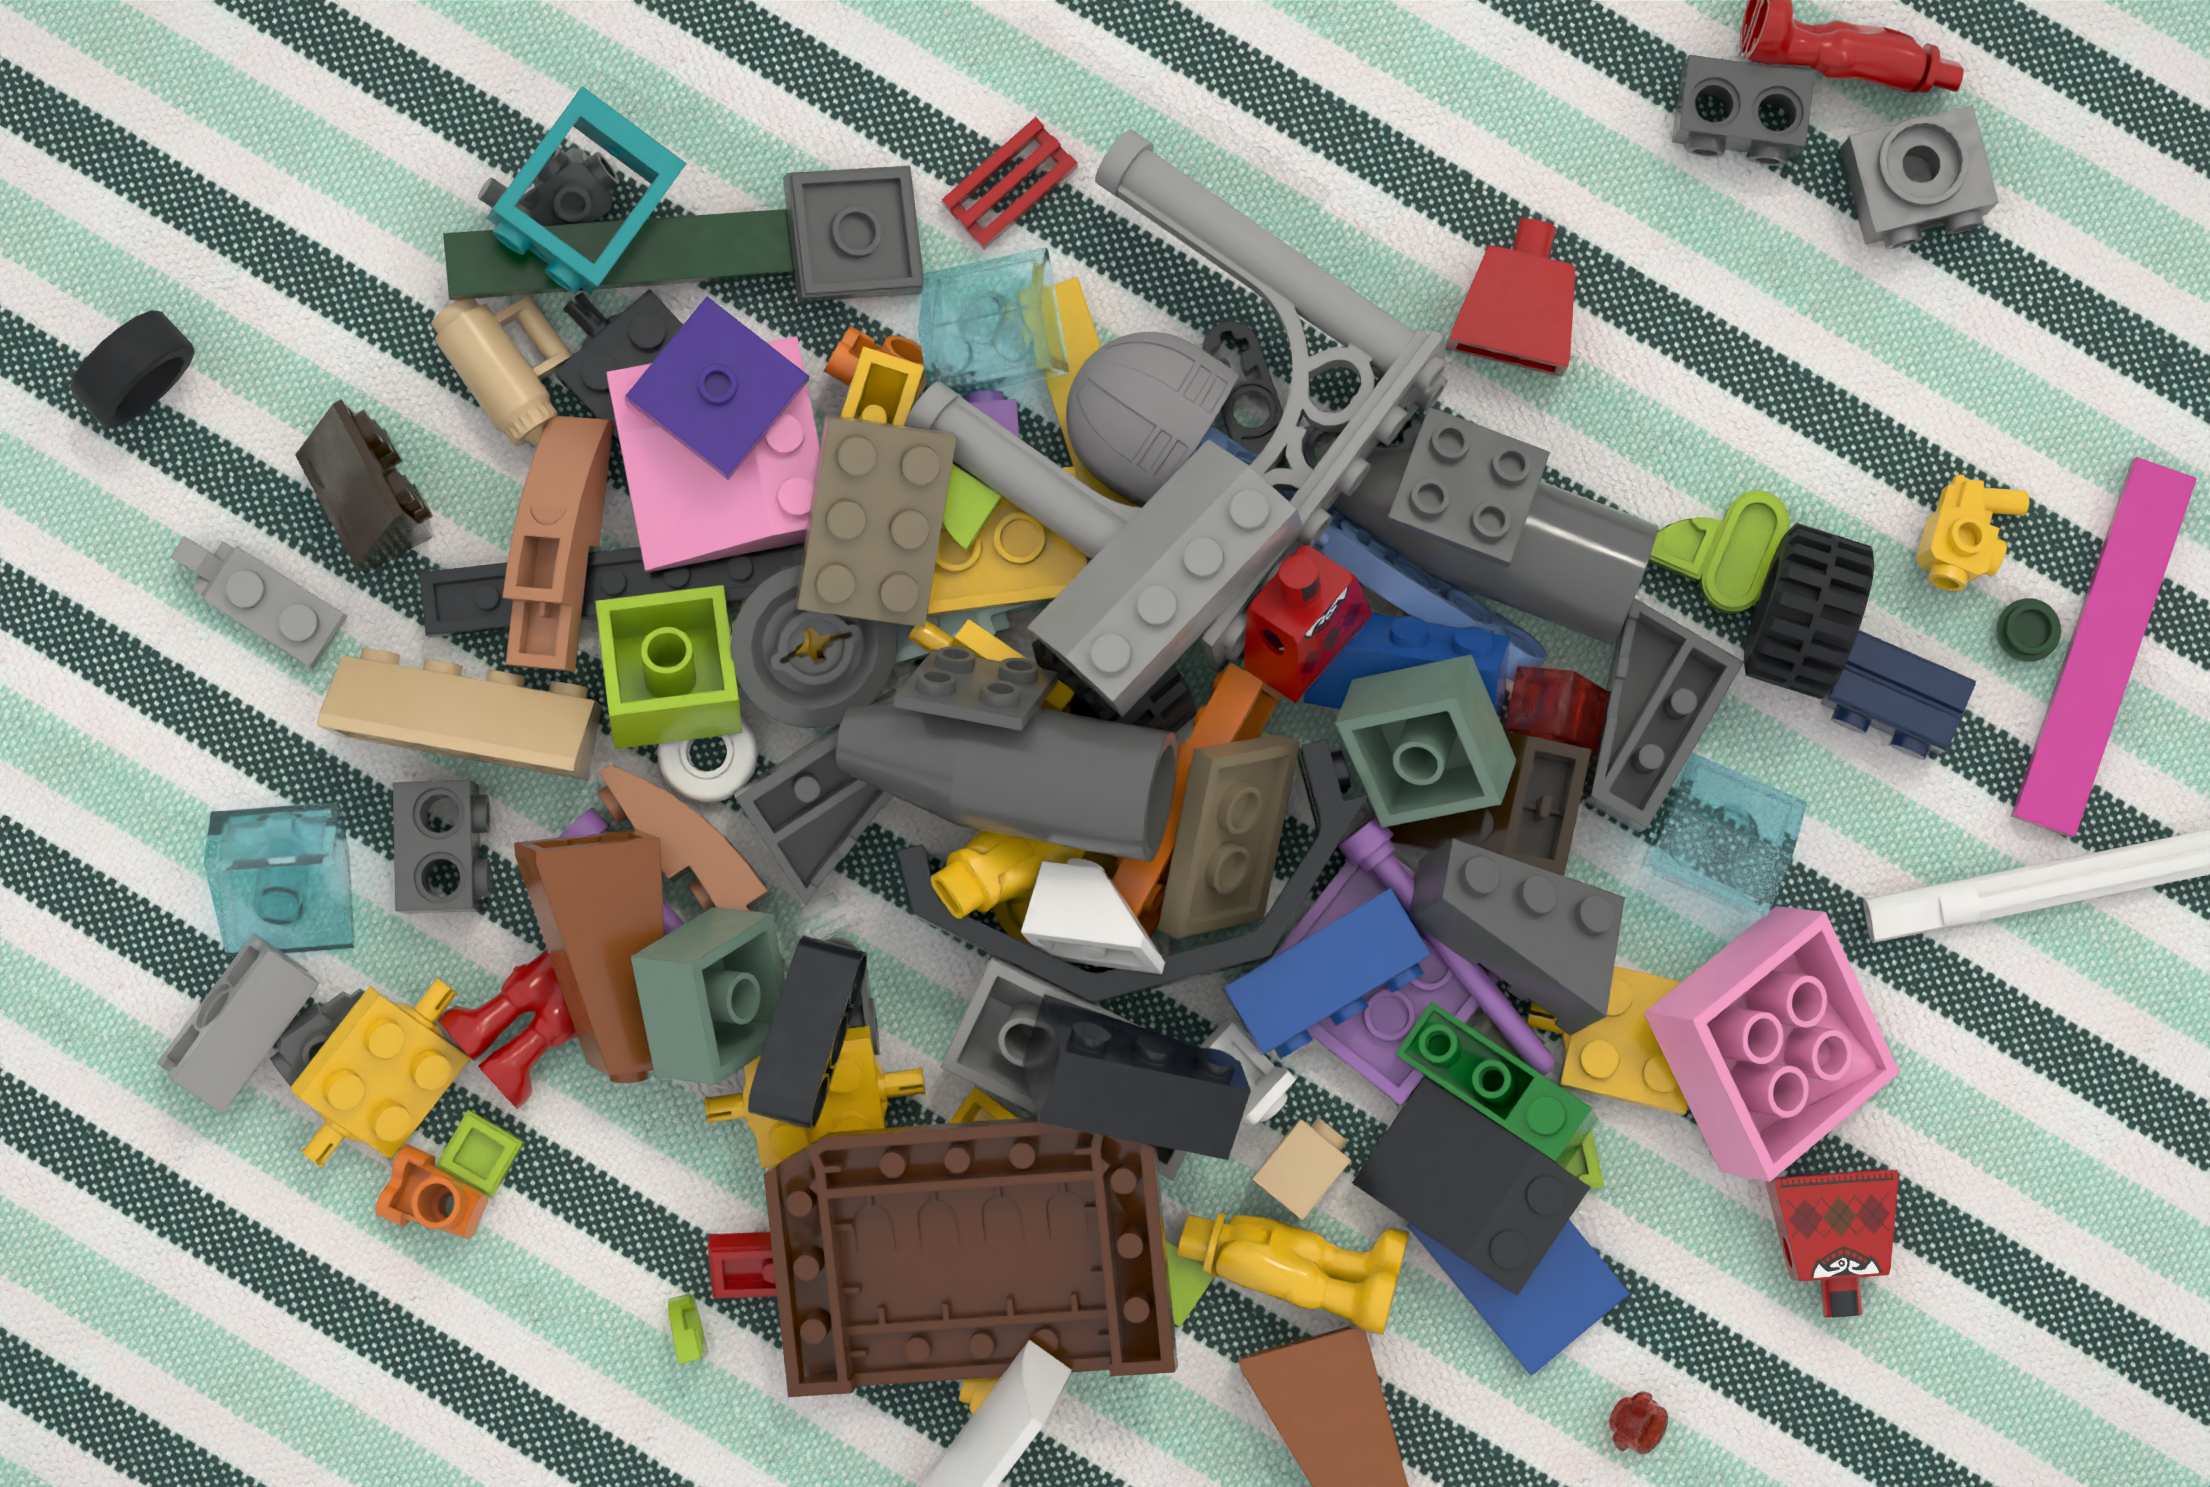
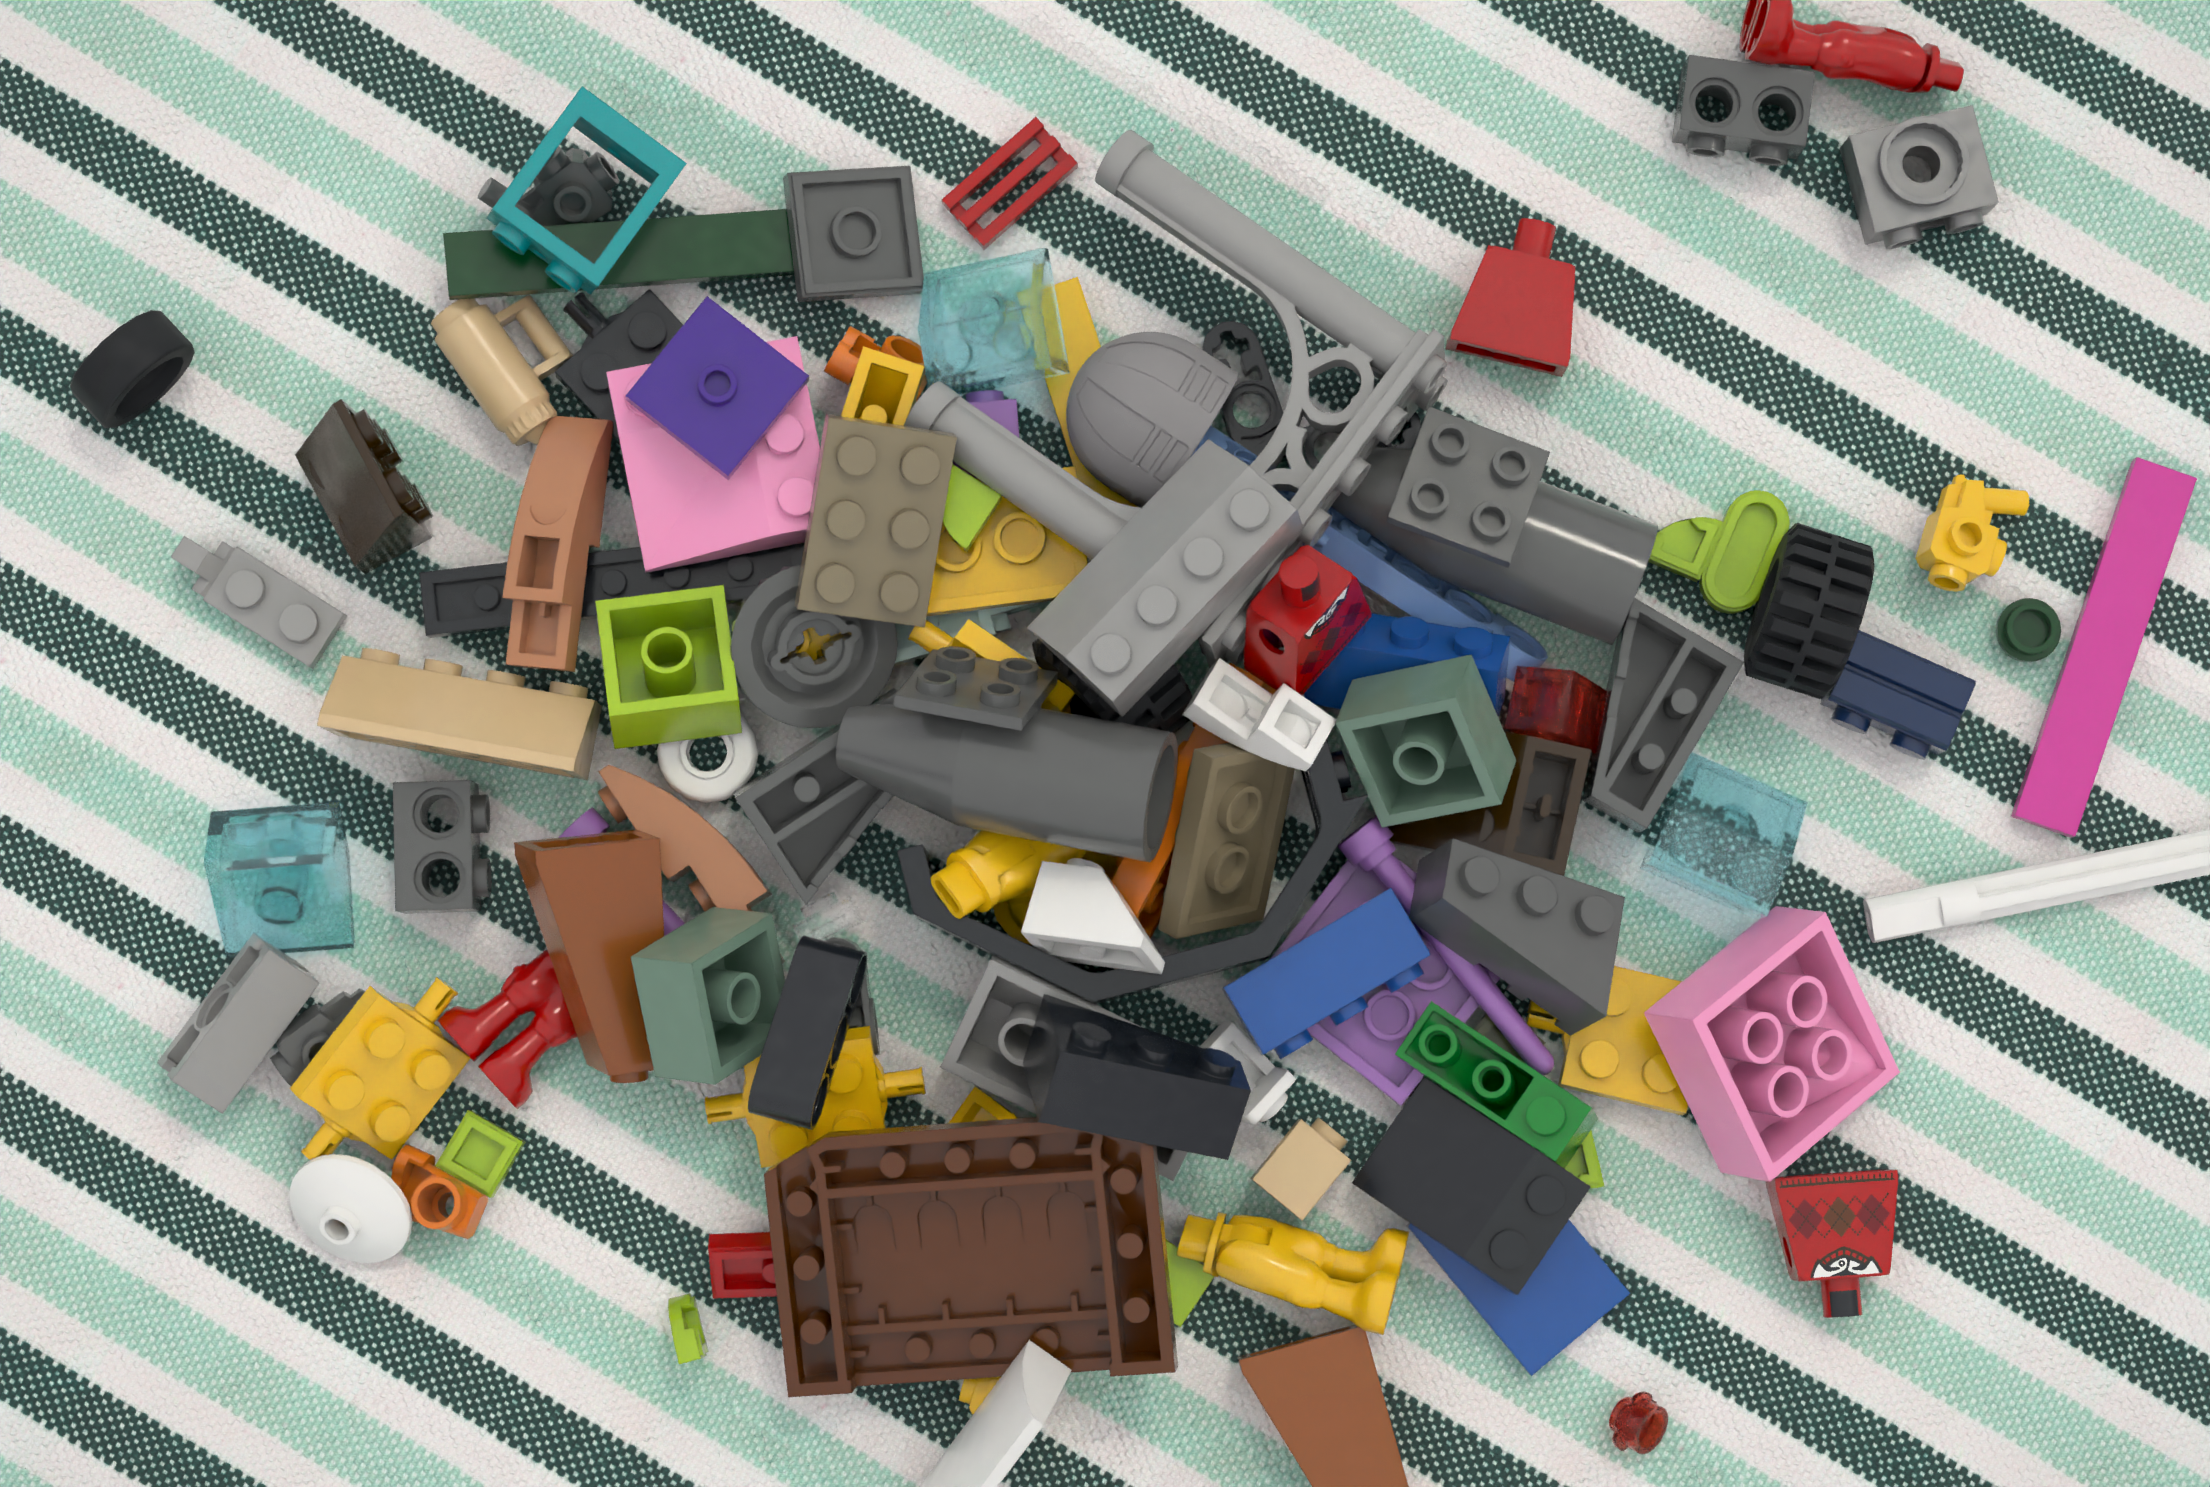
(350, 1208): none -> white dish
(1273, 726): none -> white slope

